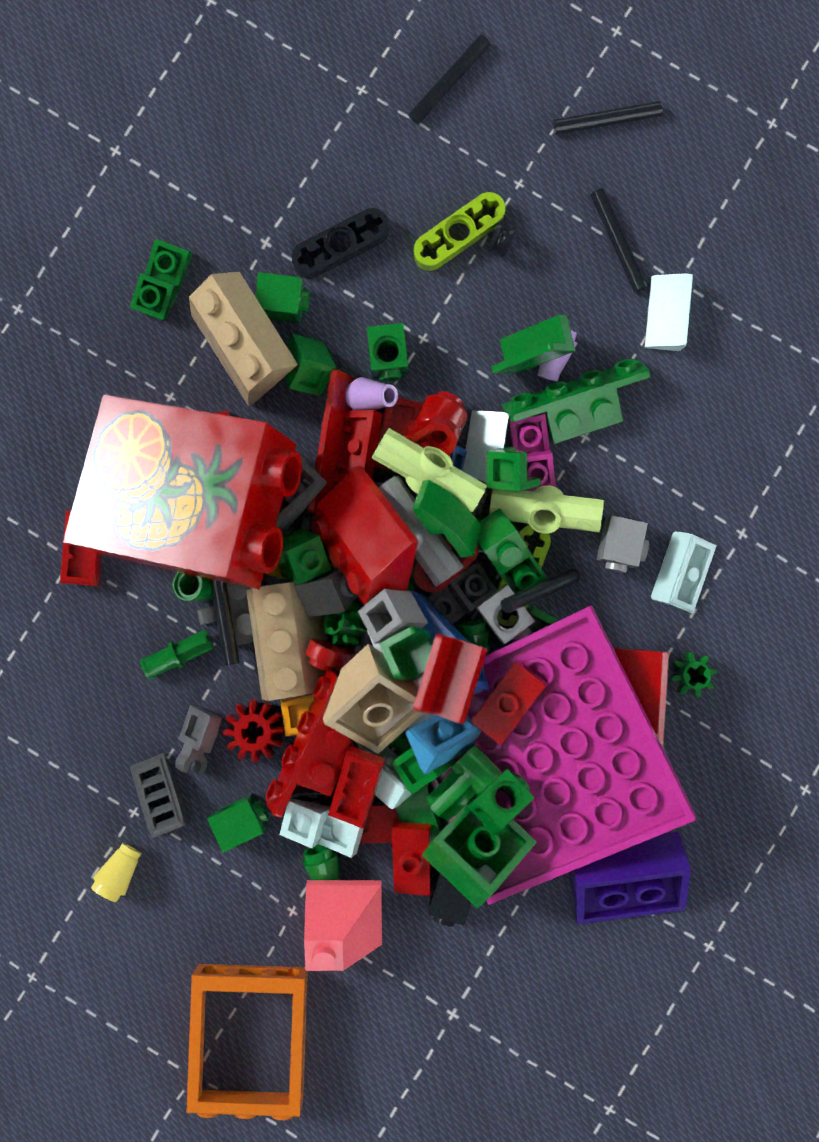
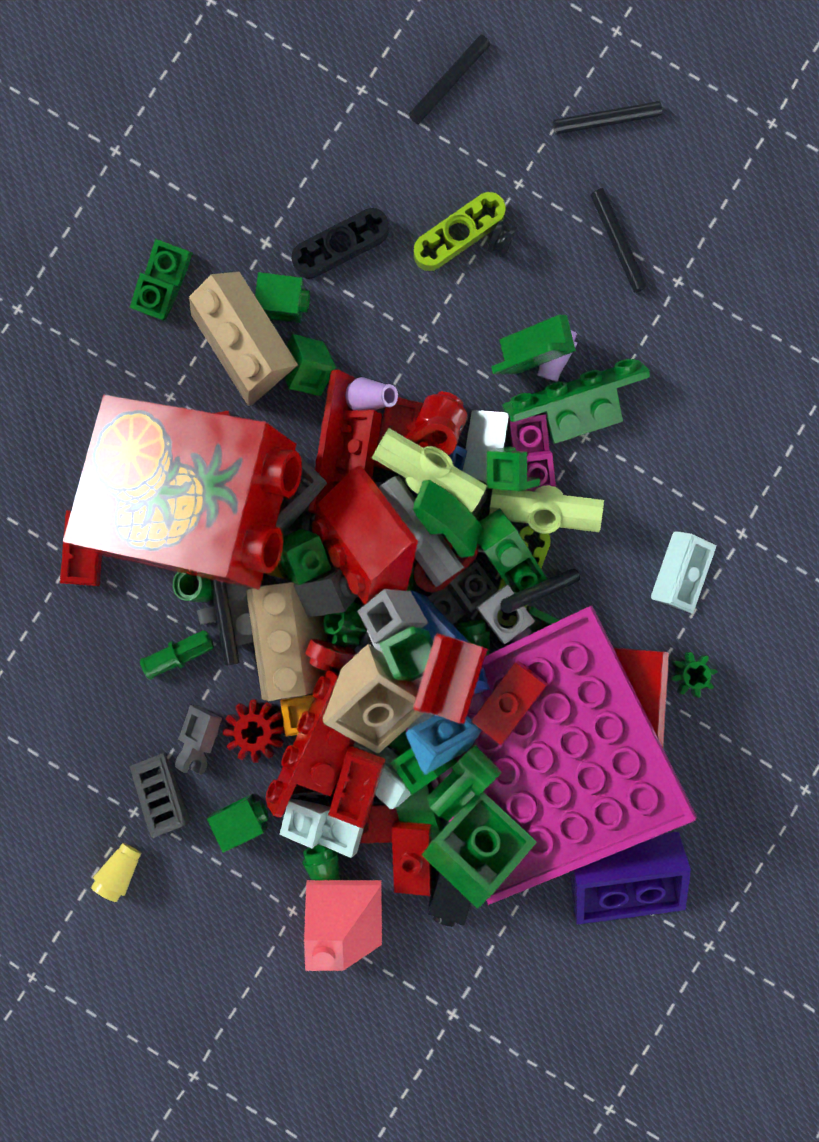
(254, 980): orange window -> none
(387, 336): green brick -> none
(488, 810): green brick -> none
(622, 543): light grey brick -> none
(668, 311): light aqua slope -> none

